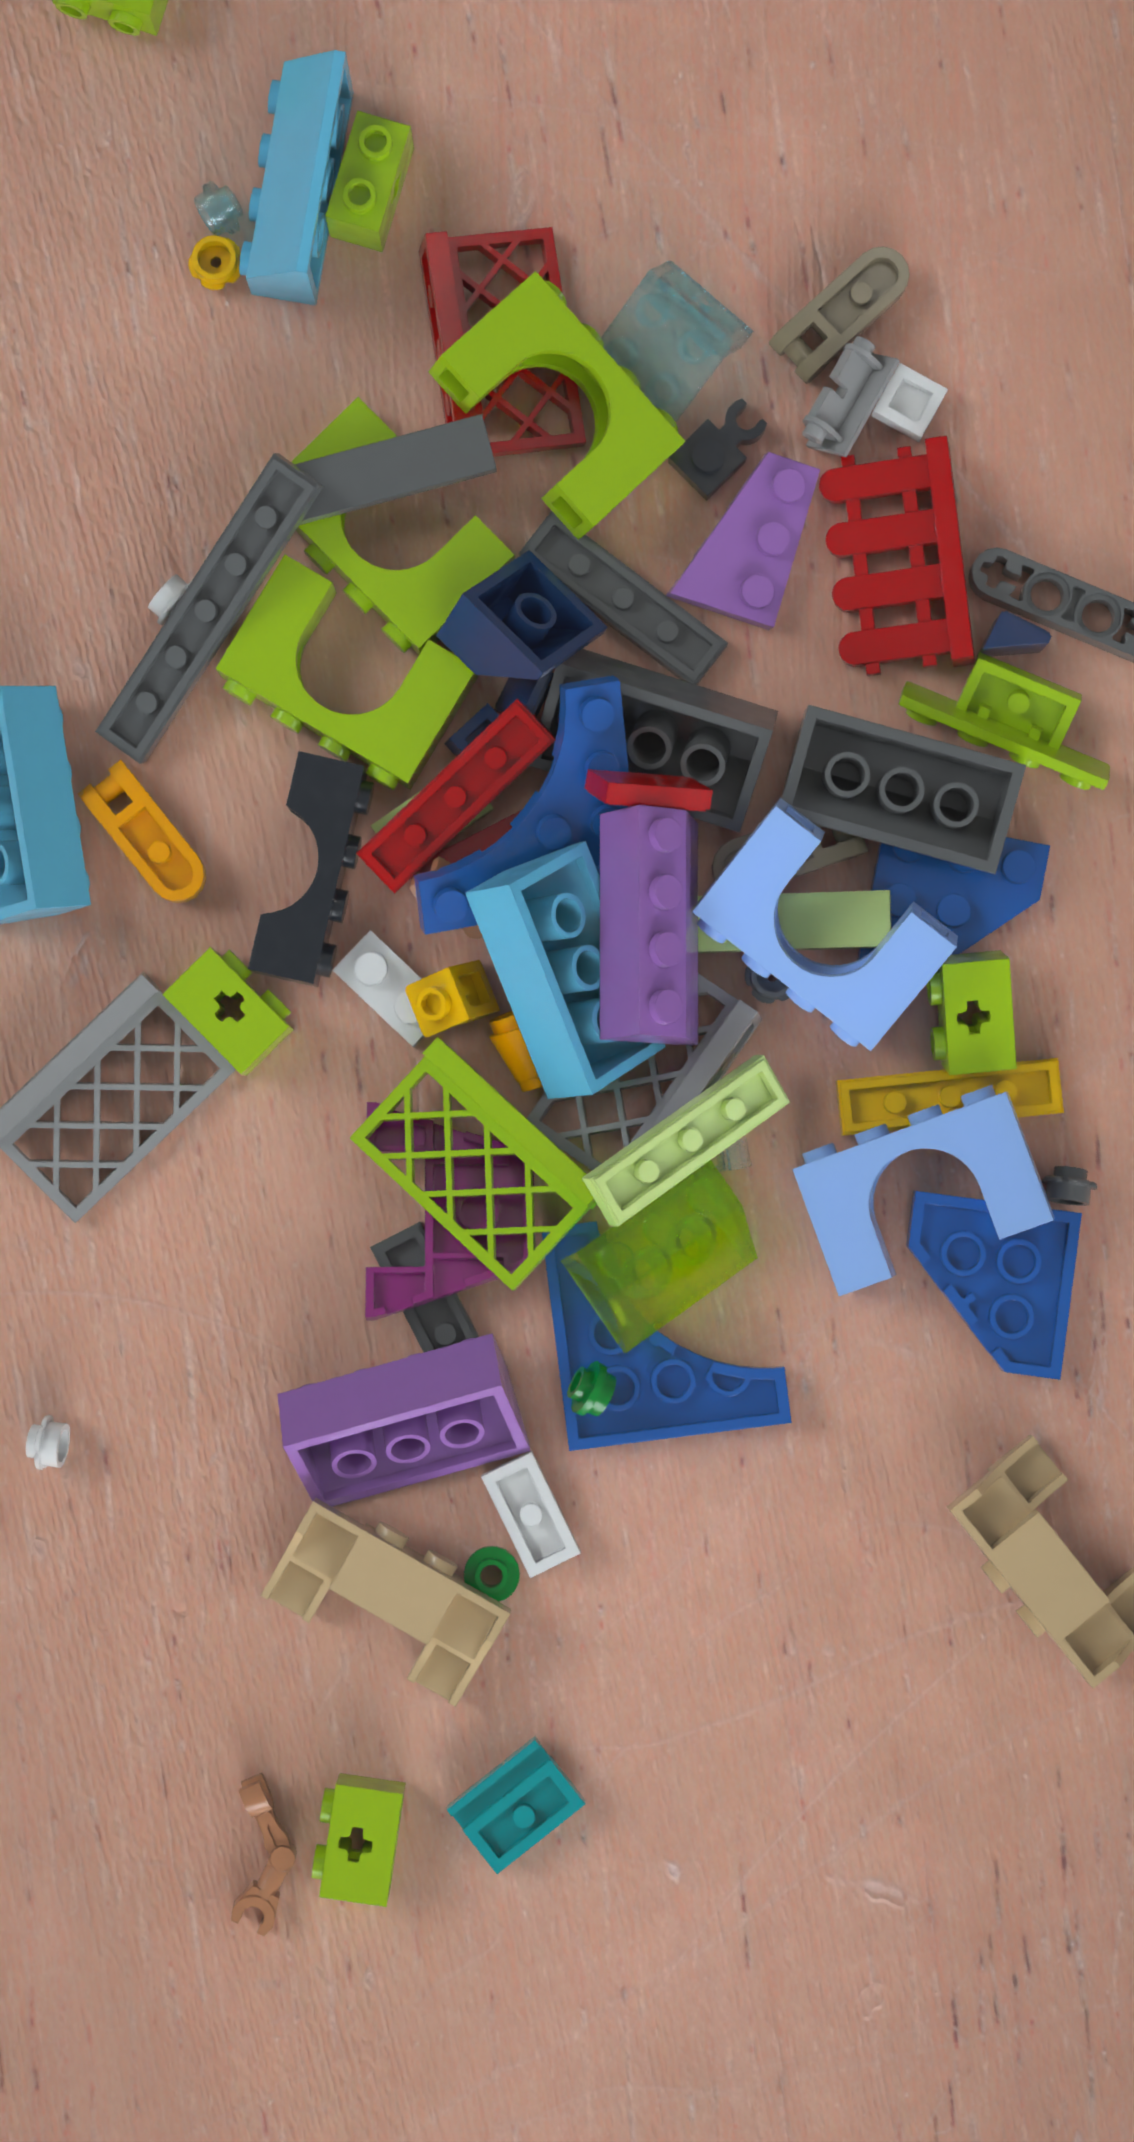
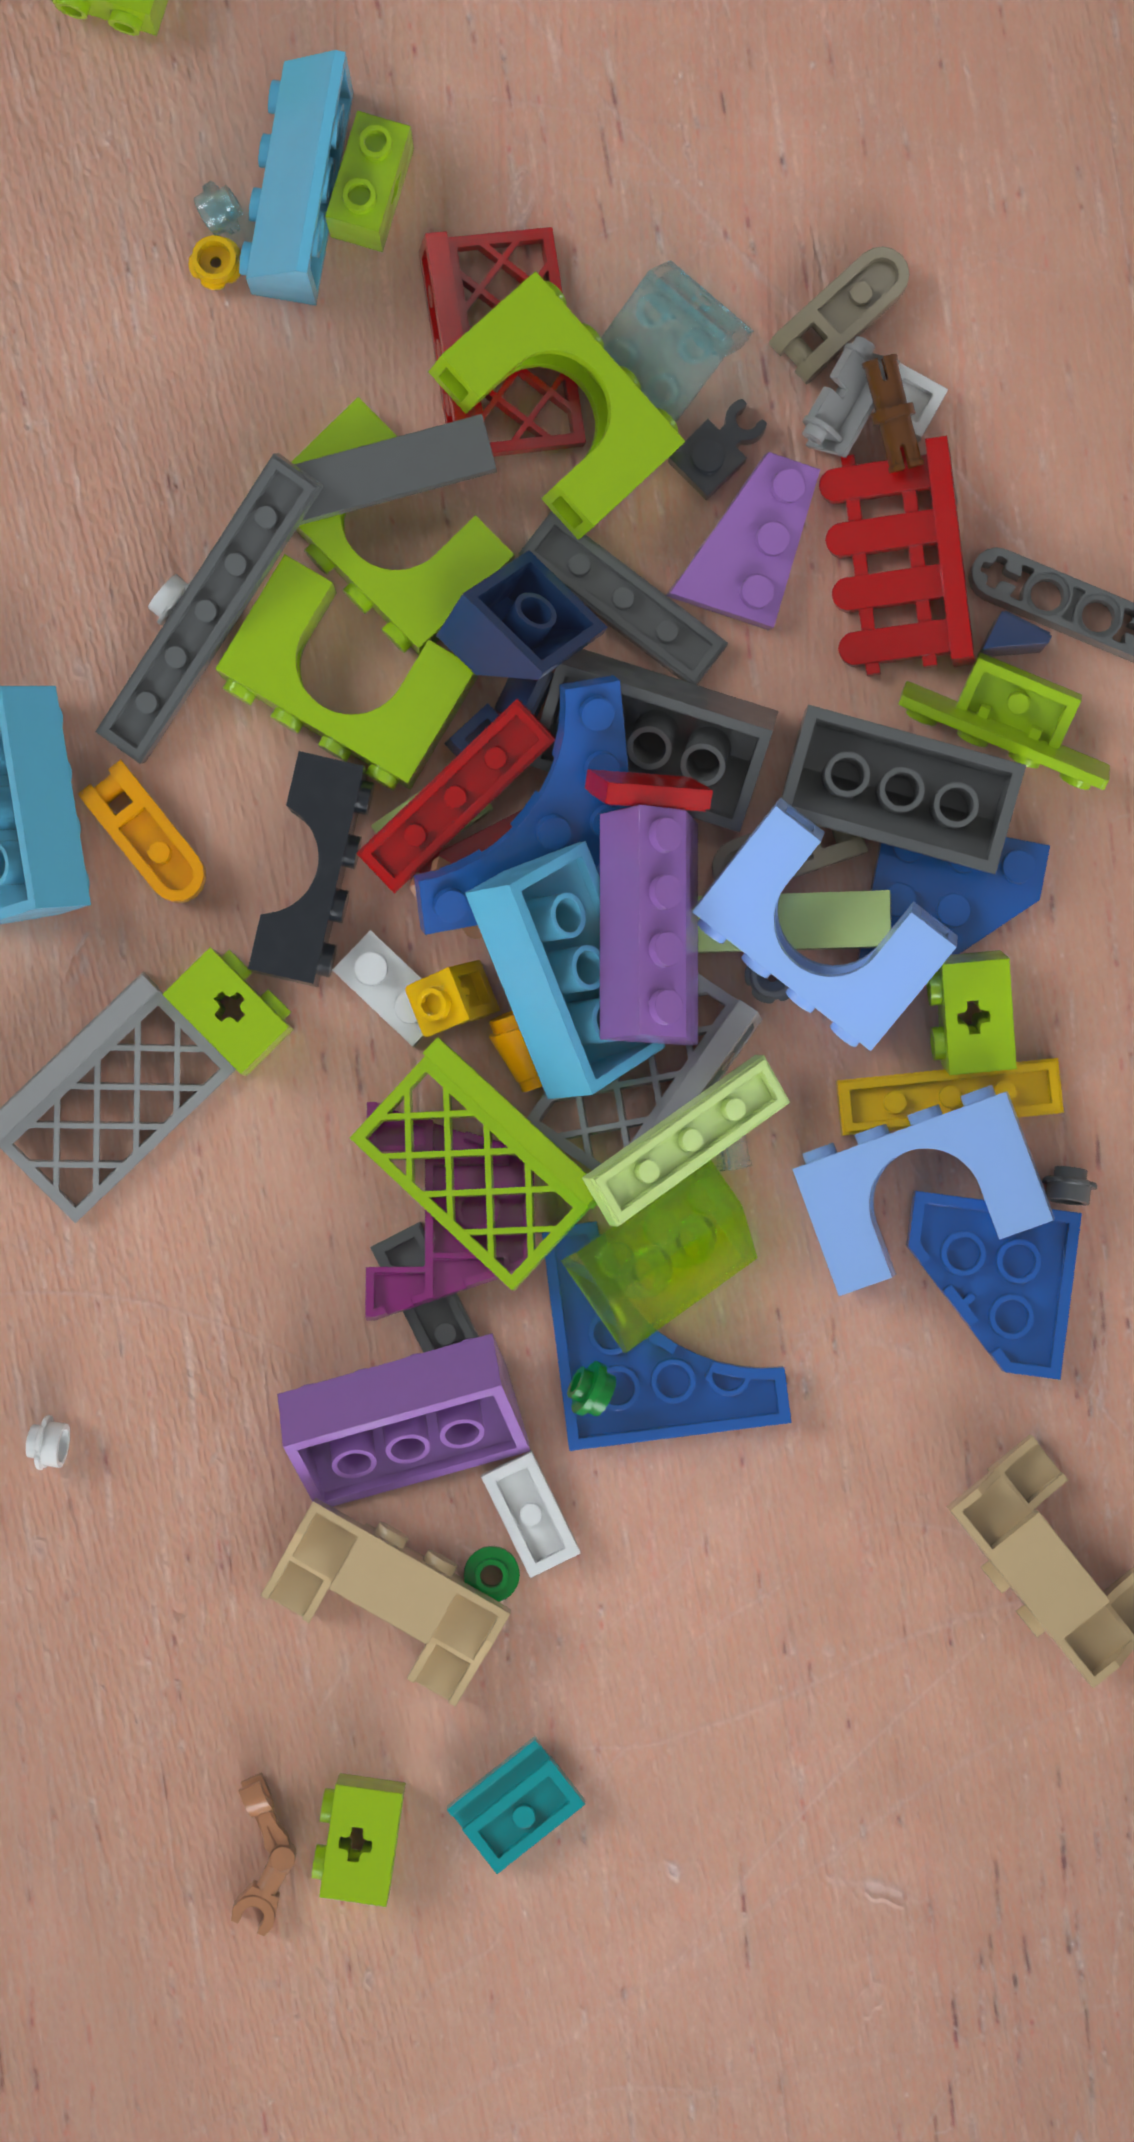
(892, 413): none -> reddish brown pin

